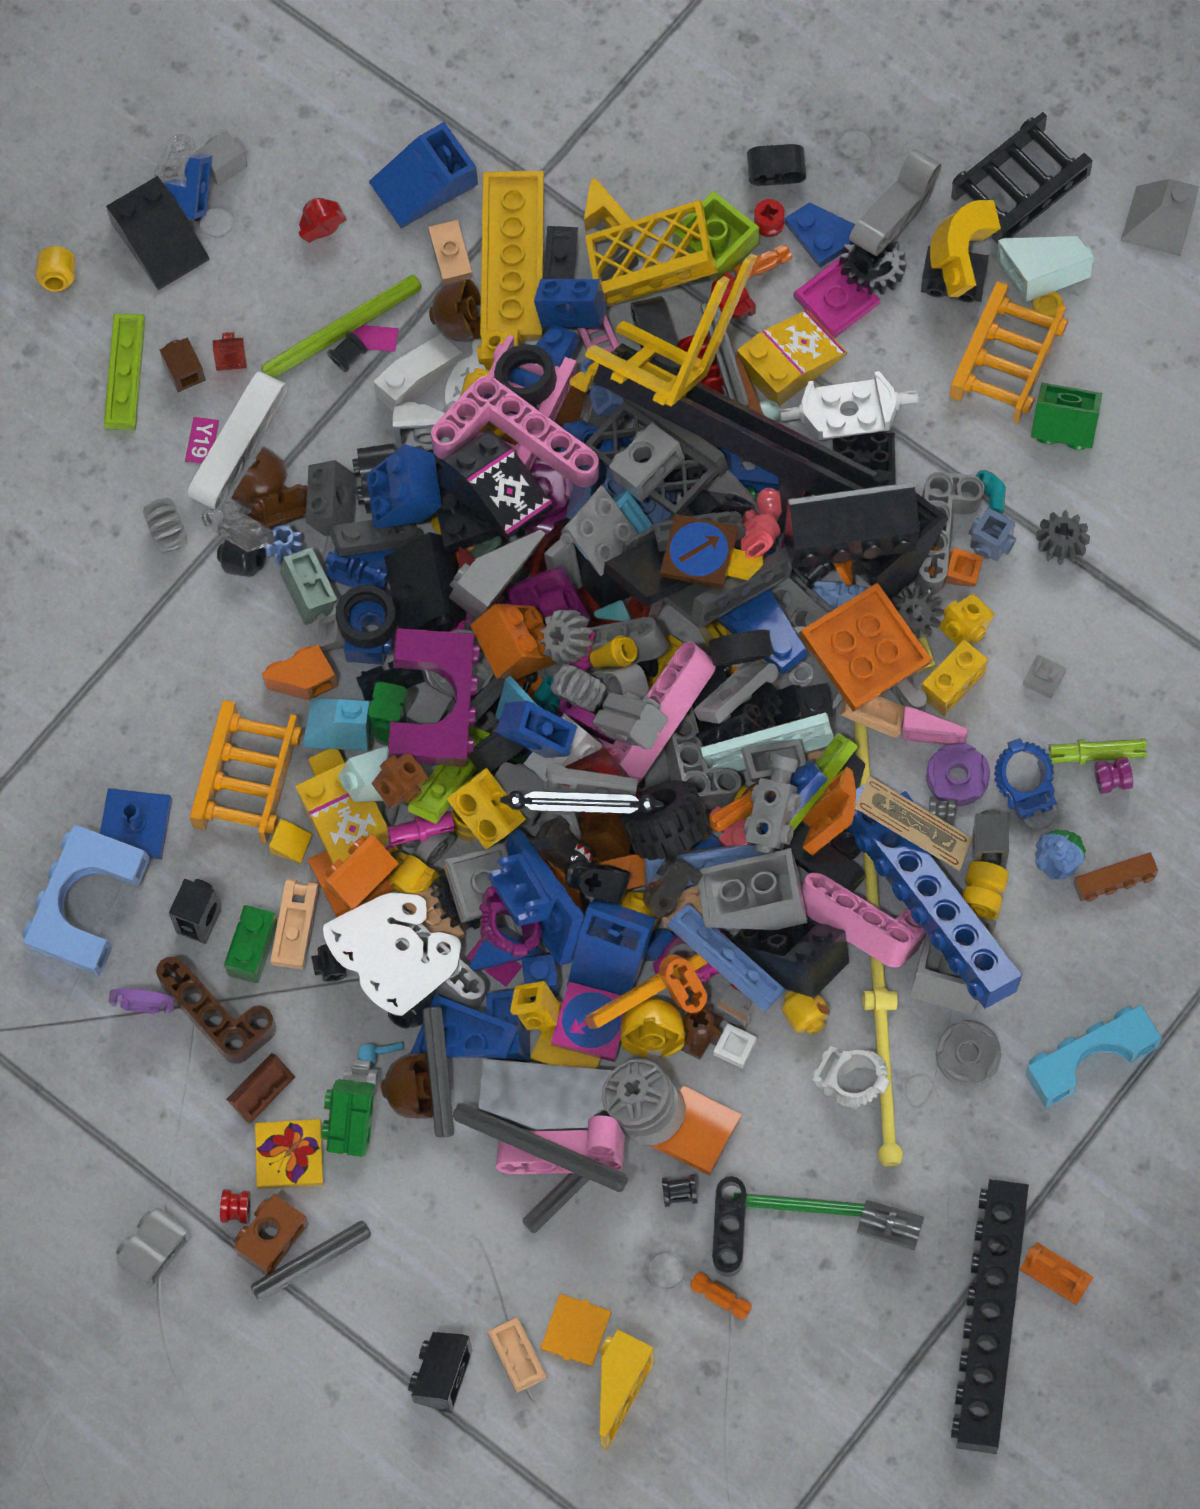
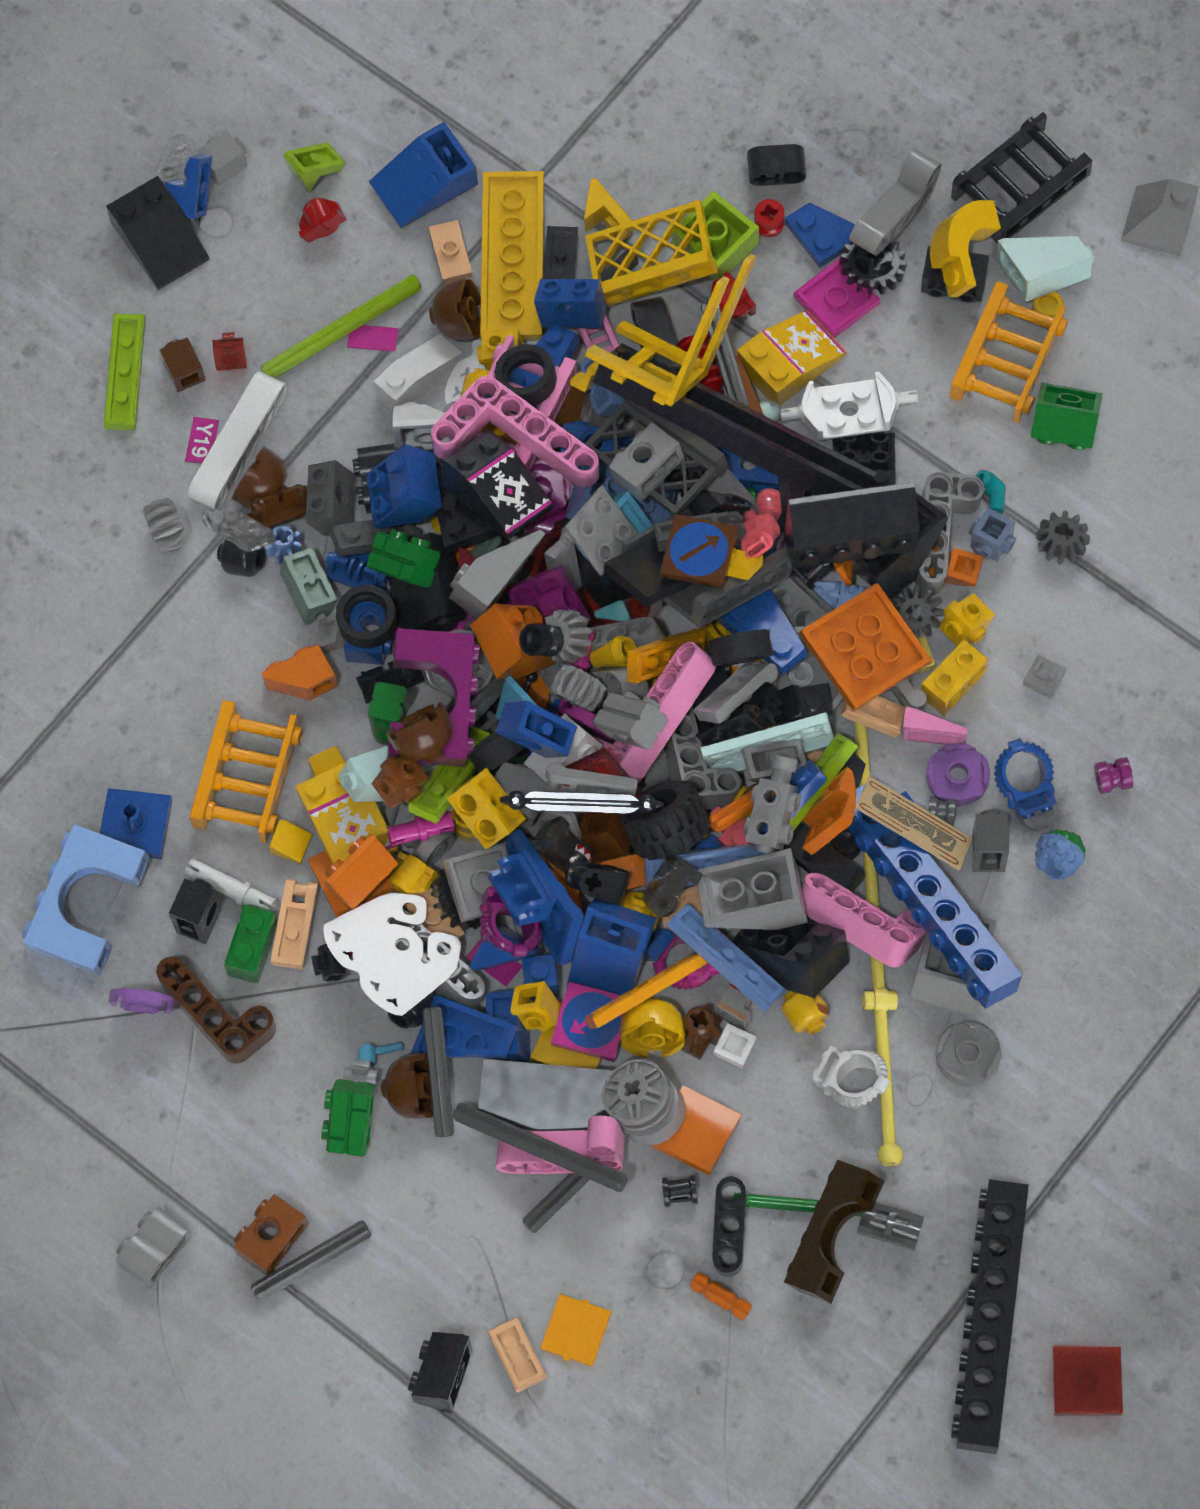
(55, 268): yellow head -> none
(235, 1206): red wheel -> none
(241, 892): none -> white pin
(260, 1088): copper plate -> none
(289, 1154): yellow tile -> none
(312, 162): none -> lime slope
(338, 724): medium azure slope -> none
(347, 351): black bush -> none
(403, 559): none -> green brick
(422, 734): none -> reddish brown cylinder
(541, 640): none -> black wheel
(545, 698): teal arm -> none
(623, 1372): yellow slope -> none
(651, 659): none -> light orange tile
(688, 980): orange beam -> none
(768, 261): orange axle -> none
(846, 1194): none -> dark brown arch
(983, 888): yellow wheel -> none
(1056, 1273): orange hinge -> none
(1087, 1381): none -> clear red plate
(1095, 751): lime pin -> none
(1116, 876): dark orange piece -> none
(1127, 1035): medium azure arch -> none

